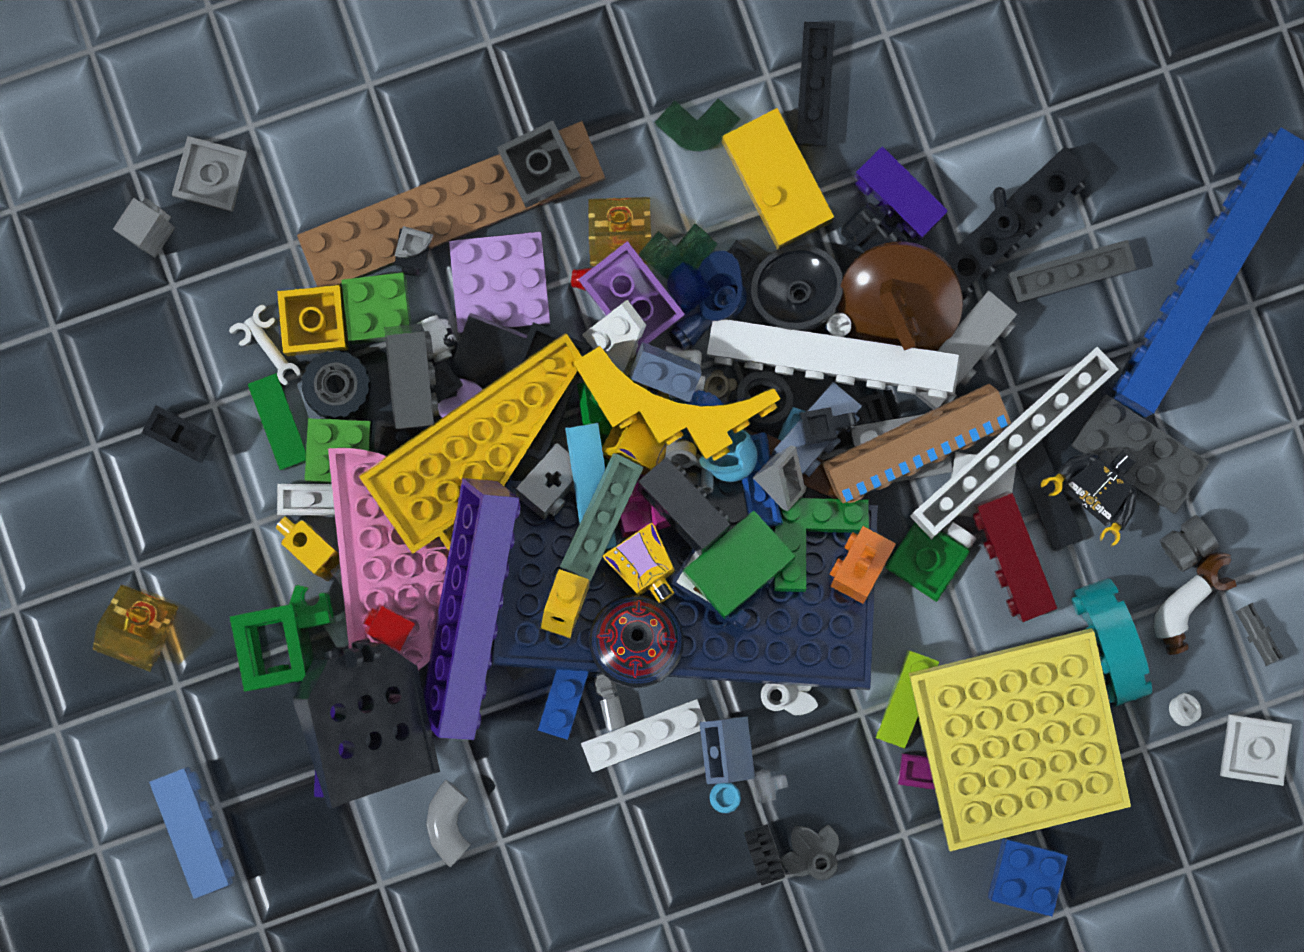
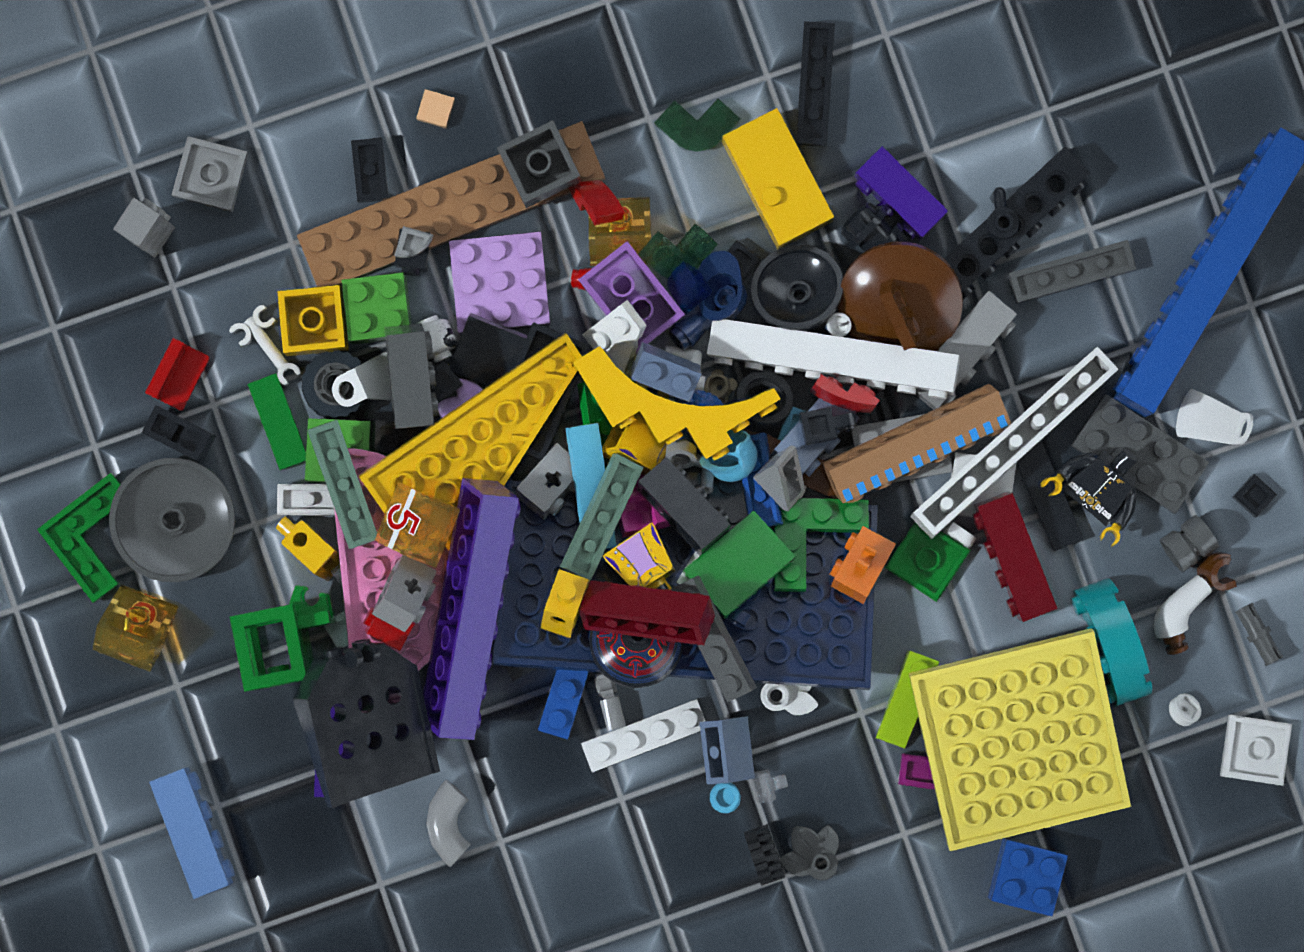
(66, 539): none -> green plate
(172, 520): none -> dark grey dish
(177, 374): none -> red panel
(342, 484): none -> sand green plate
(368, 380): none -> white piece
(369, 170): none -> black plate
(404, 593): none -> light grey brick
(417, 524): none -> clear yellow slope
(435, 108): none -> light nougat tile
(597, 201): none -> red slope
(647, 612): none -> dark red brick
(721, 651): none -> dark grey plate
(856, 399): none -> red slope
(1211, 420): none -> white piece
(1254, 495): none -> black tile

